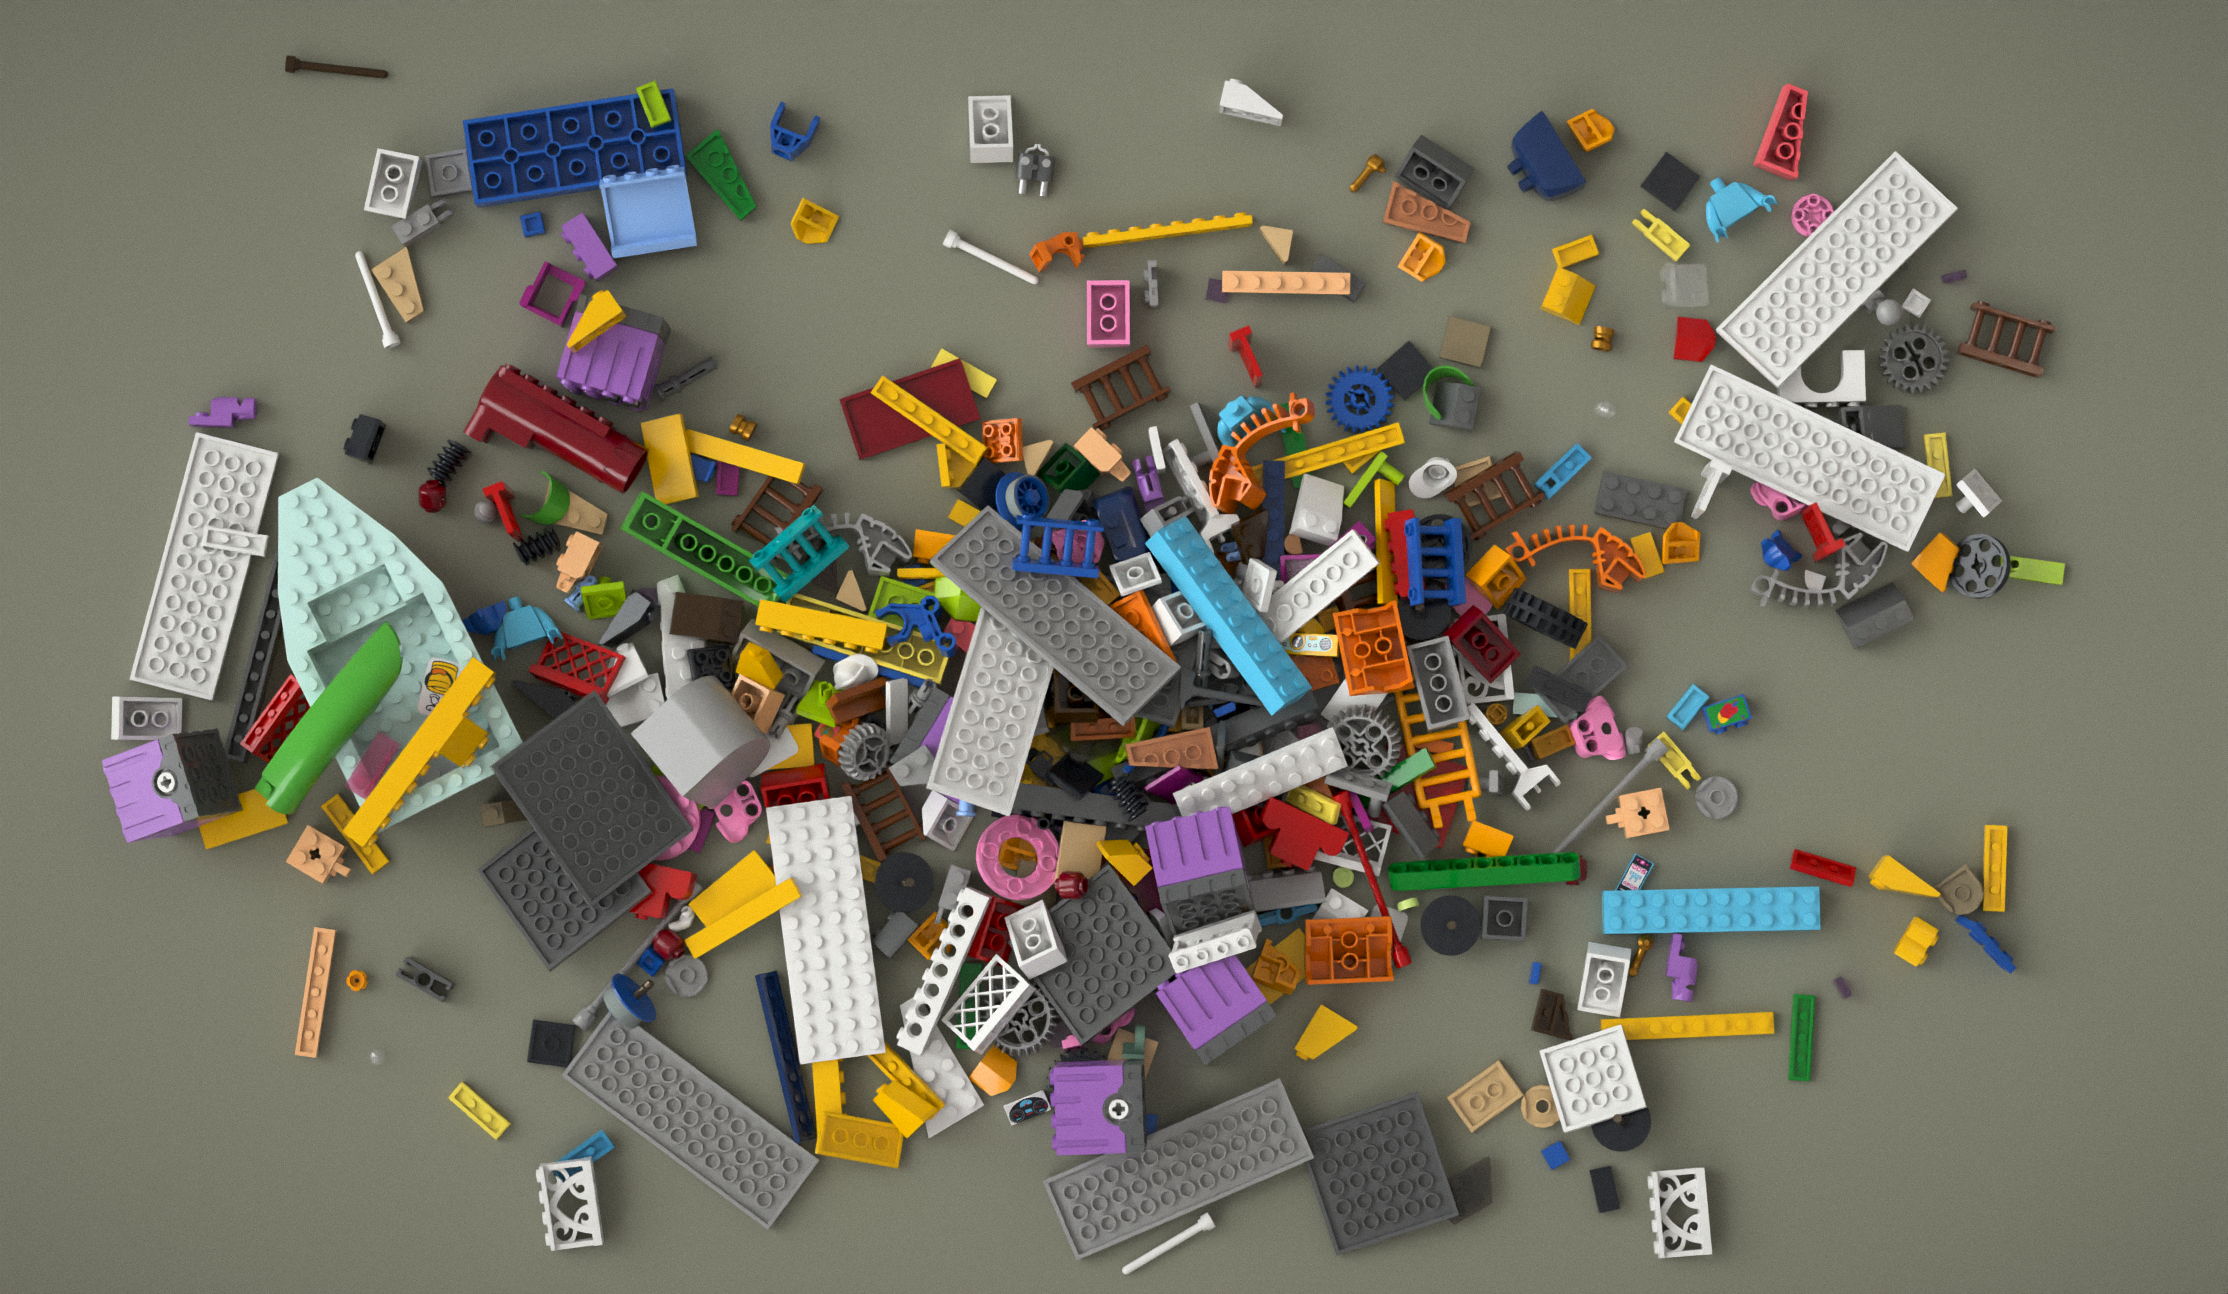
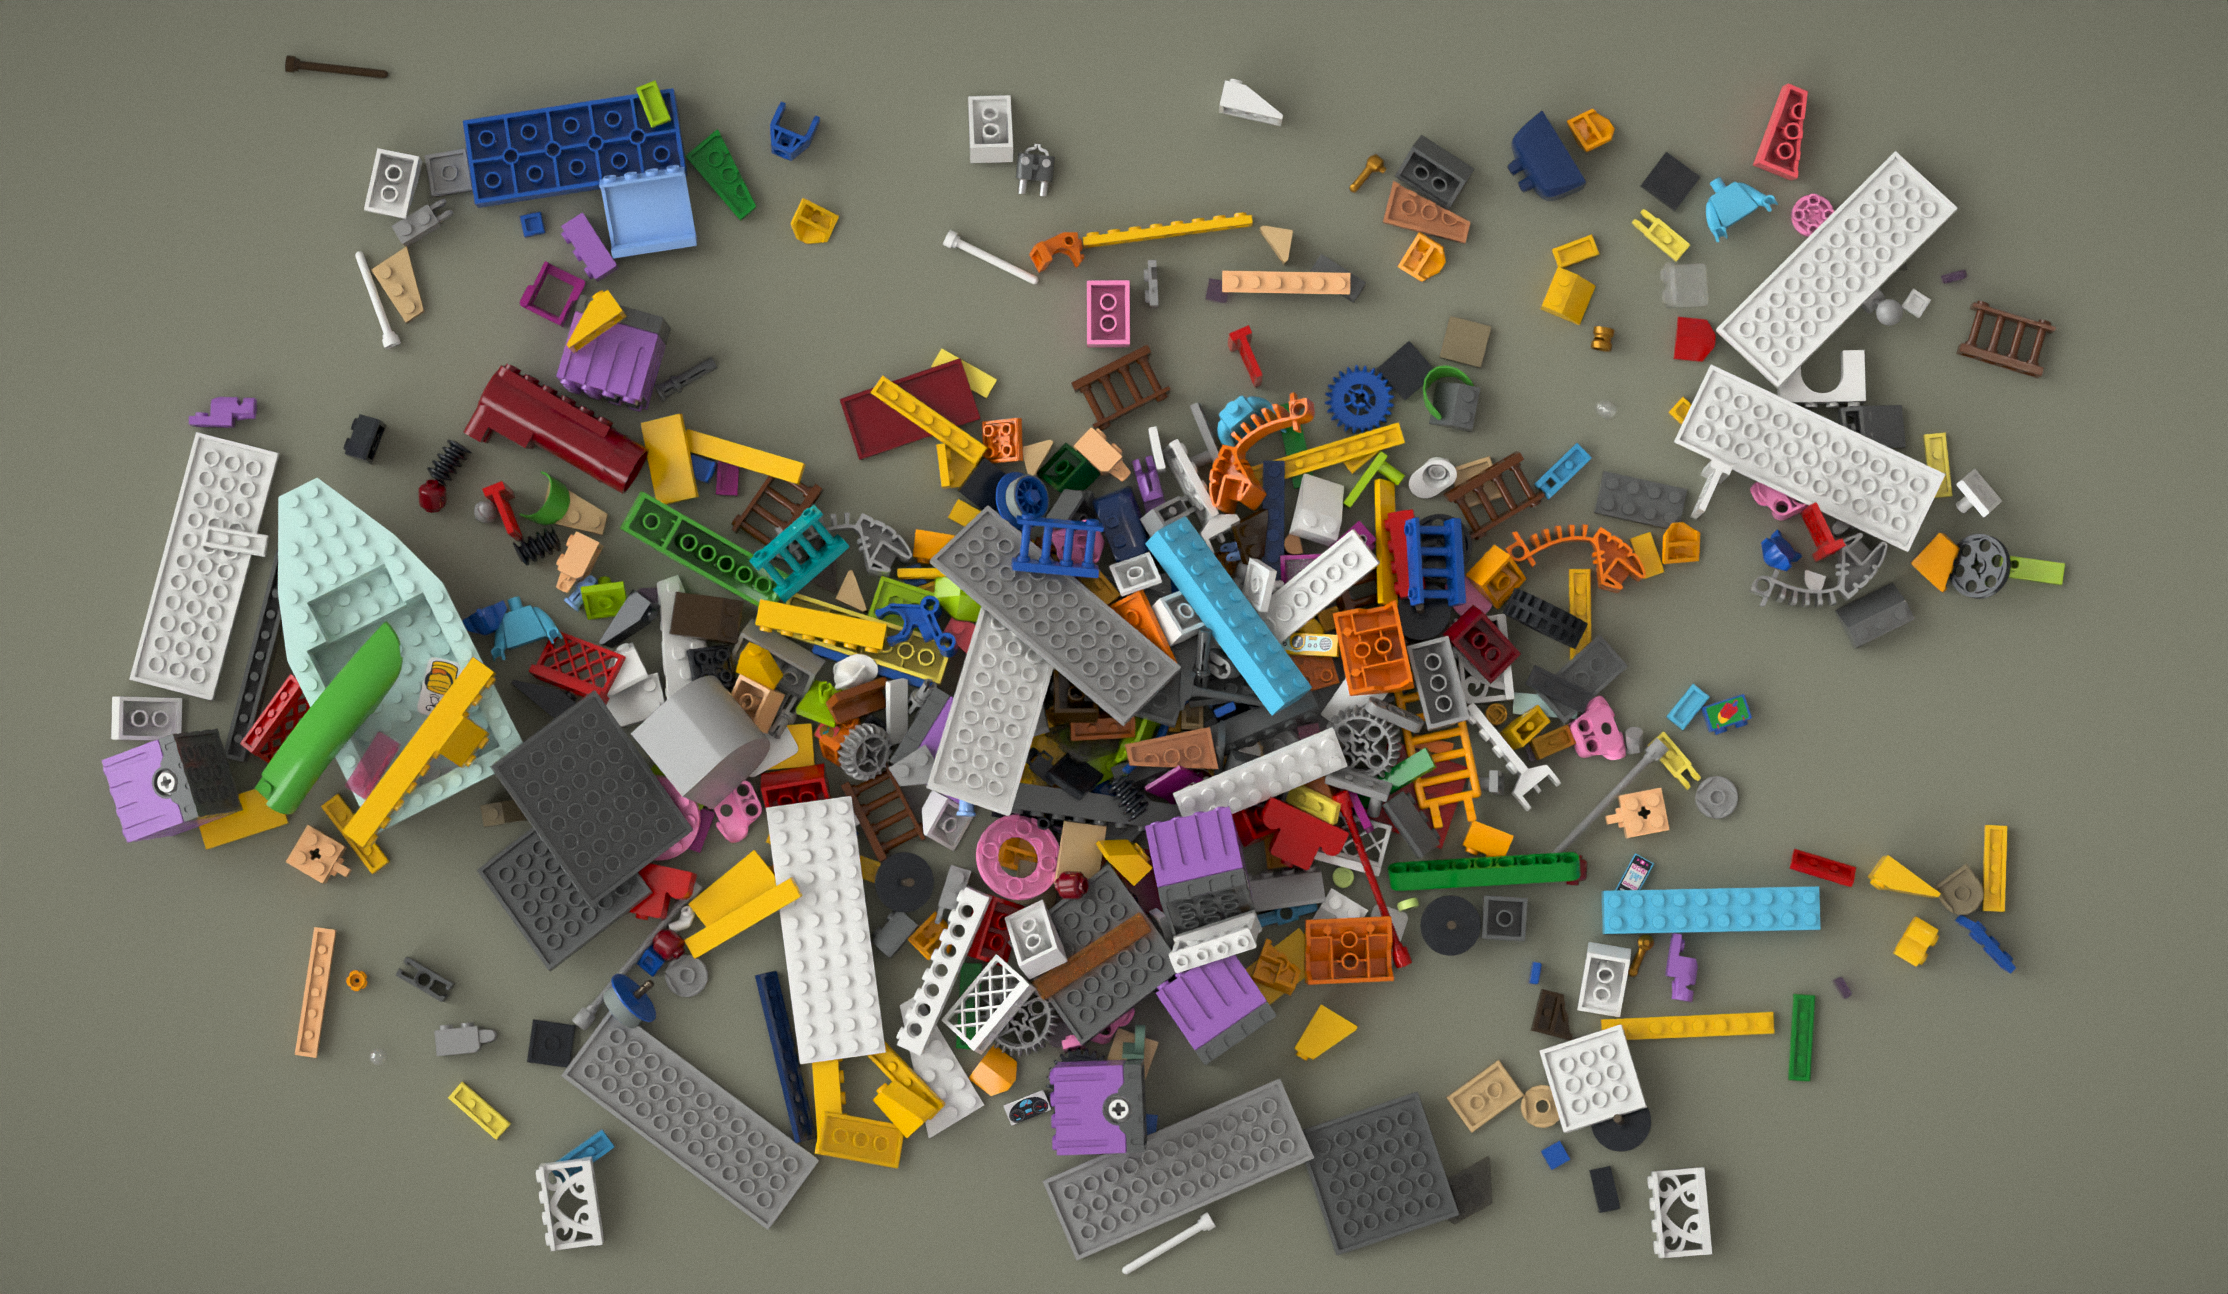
(462, 1040): none -> light grey hinge
(743, 427): pearl gold wheel -> none
(1092, 956): none -> clear orange tile
(1394, 714): none -> light grey beam
(1931, 350): dark grey gear -> none

